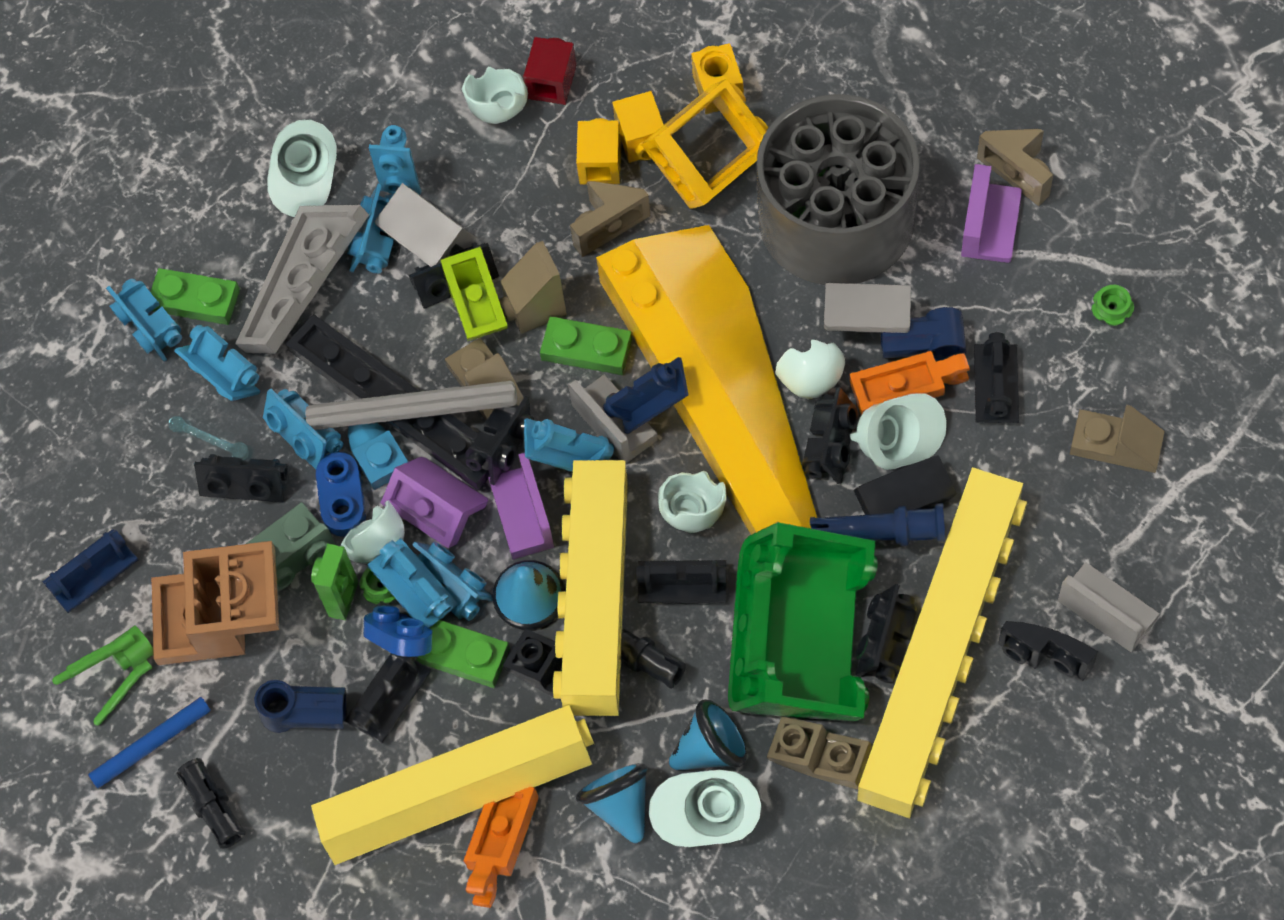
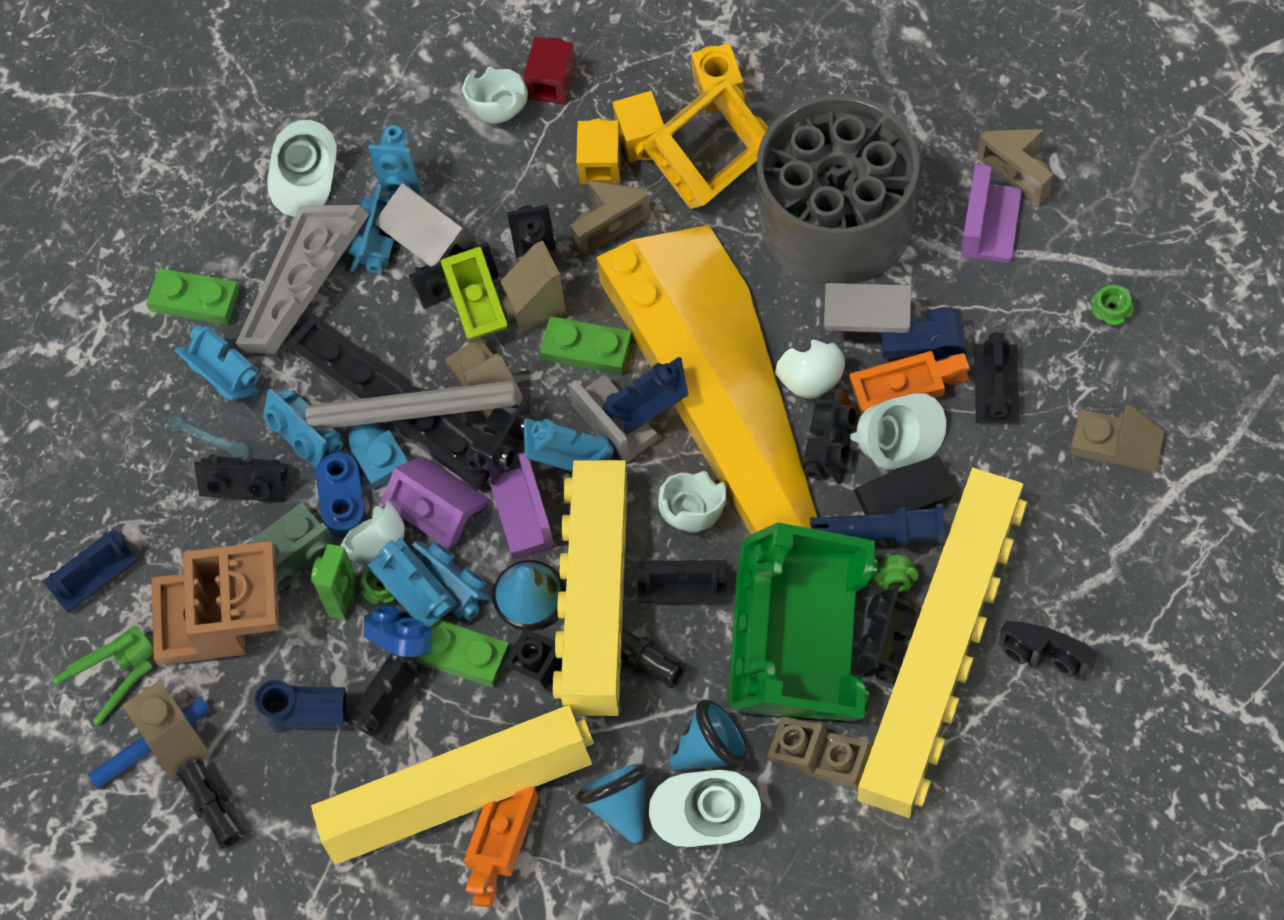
(154, 330): dark azure hinge -> none
(165, 728): none -> dark tan slope
(529, 226): none -> black hinge
(896, 570): none -> bright green plate
(1107, 606): light grey panel -> none

